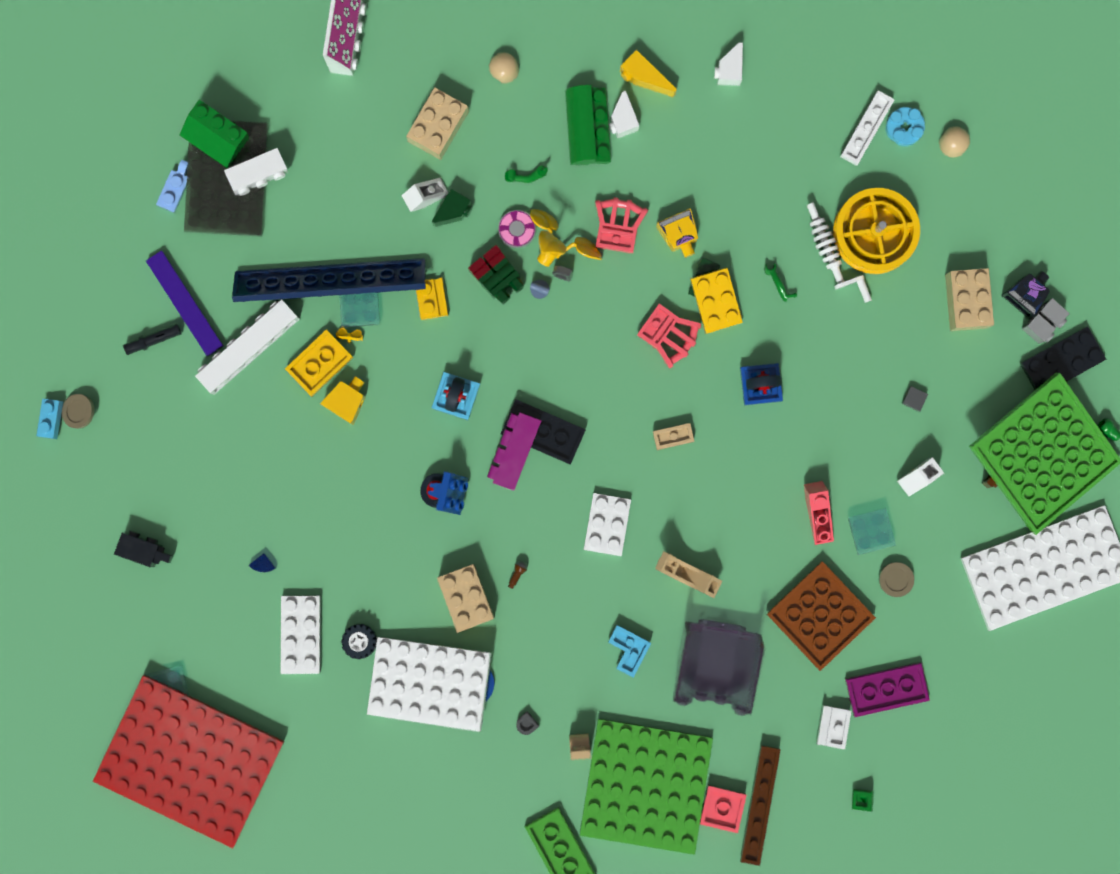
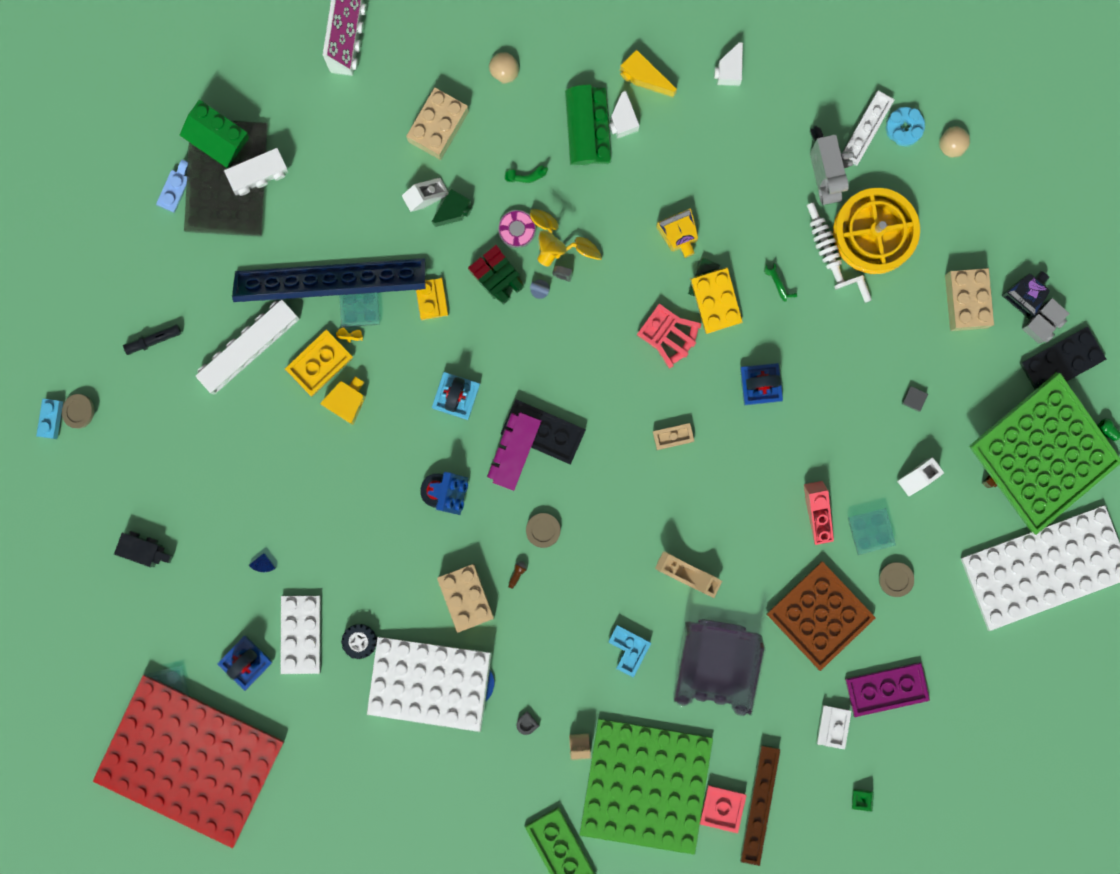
(184, 303): dark purple tile -> none
(245, 663): none -> blue plate
(543, 530): none -> dark tan piece
(607, 524): white plate -> none
(616, 236): coral plate -> none
(829, 166): none -> light grey piece

